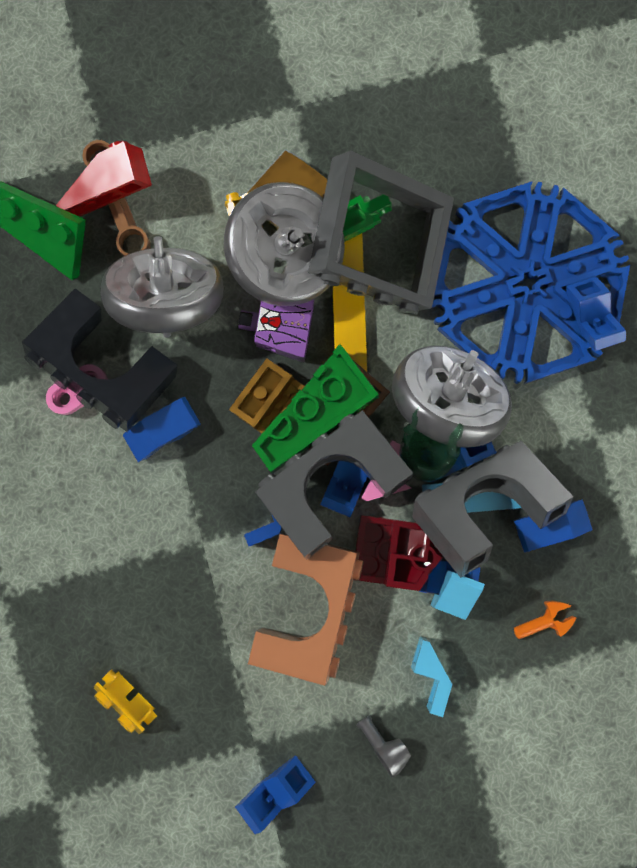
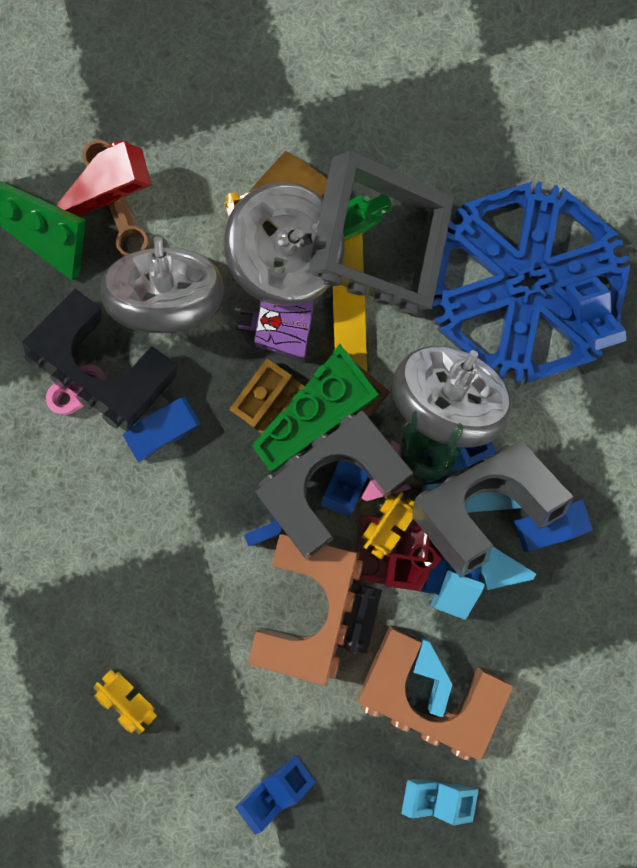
(361, 619): none -> black hinge
(380, 534): none -> yellow hinge
(391, 754): flat silver bar -> none
(440, 799): none -> medium azure slope
(464, 728): none -> nougat arch
(503, 571): none -> medium azure slope
(546, 621): orange bar -> none

